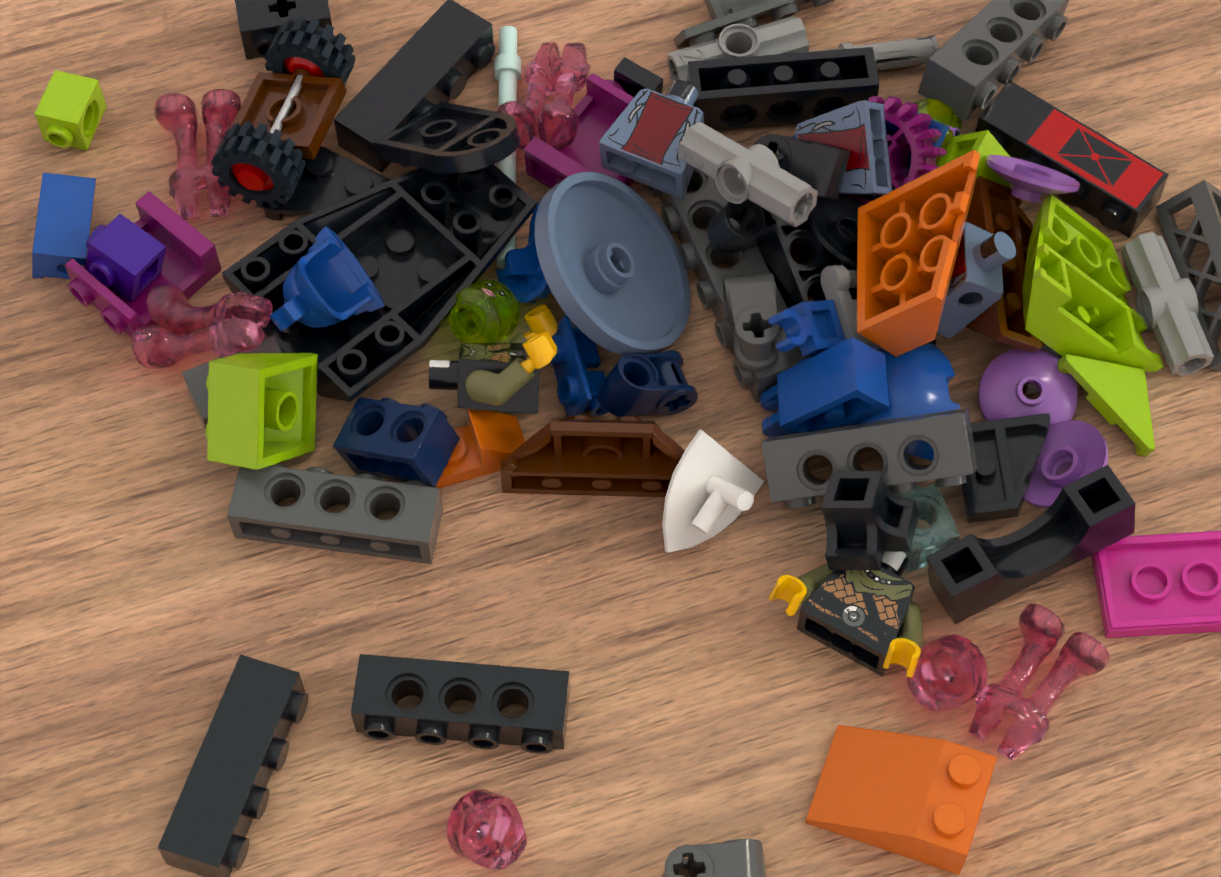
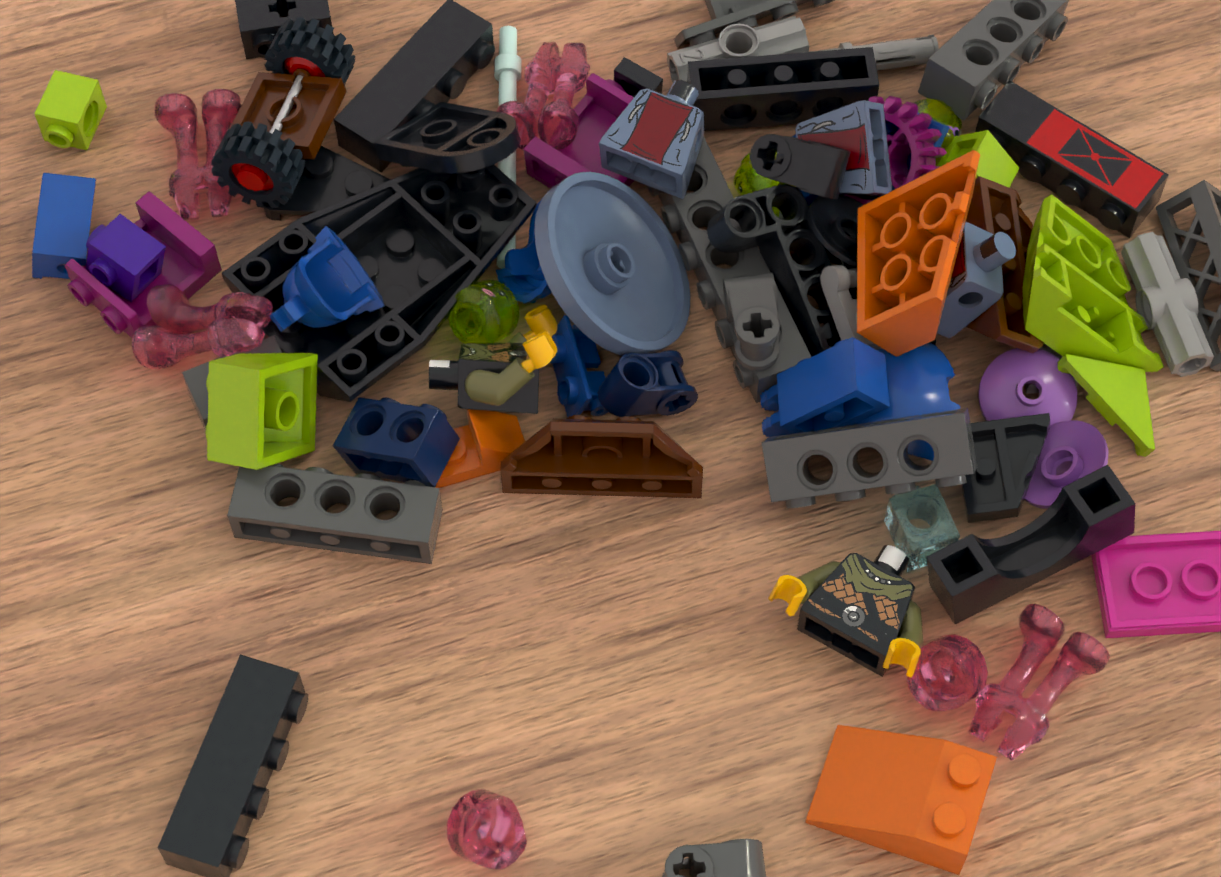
(387, 679): black brick -> none
(705, 494): white shield -> none
(748, 174): light grey piece -> none
(810, 326): blue plate -> none
(865, 520): black brick -> none
(1030, 178): medium lavender dish -> none

